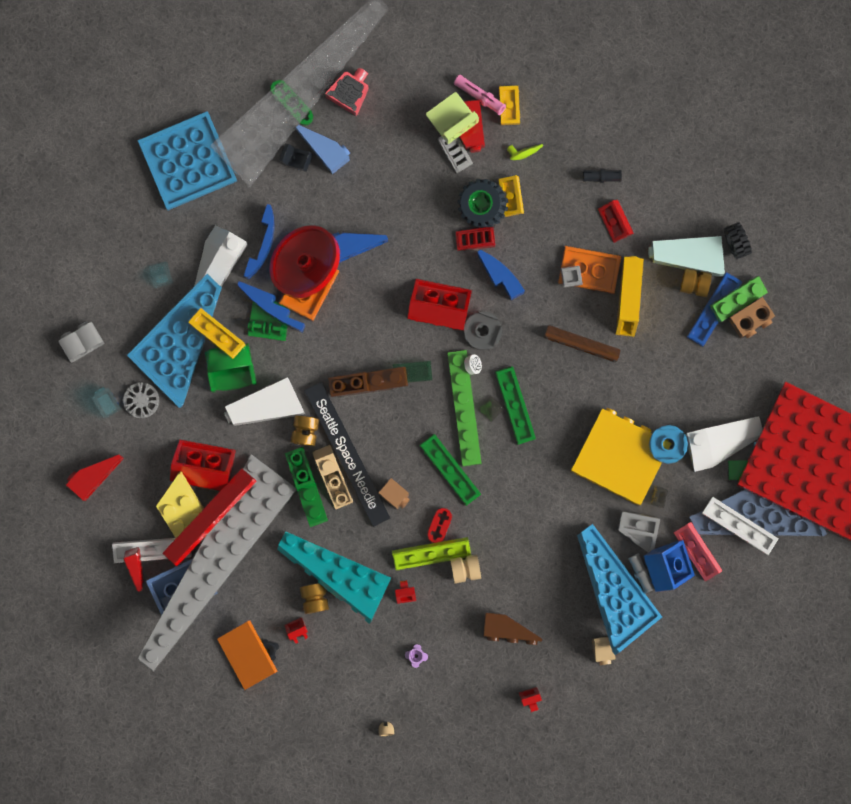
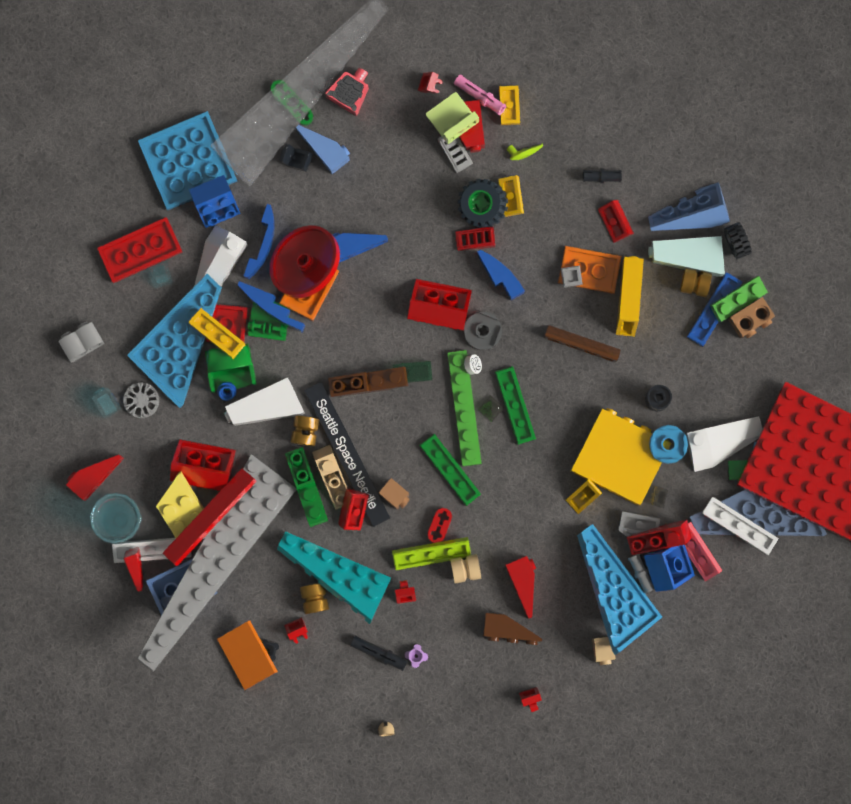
(115, 518): none -> clear light blue piece
(139, 250): none -> red plate
(214, 201): none -> blue slope
(226, 396): none -> blue plate
(232, 318): none -> red tile
(353, 510): none -> red slope
(388, 657): none -> black pin
(428, 82): none -> red tile
(523, 577): none -> red slope
(583, 496): none -> yellow slope
(658, 398): none -> black wheel
(660, 538): none -> red slope
(701, 211): none -> medium blue wedge

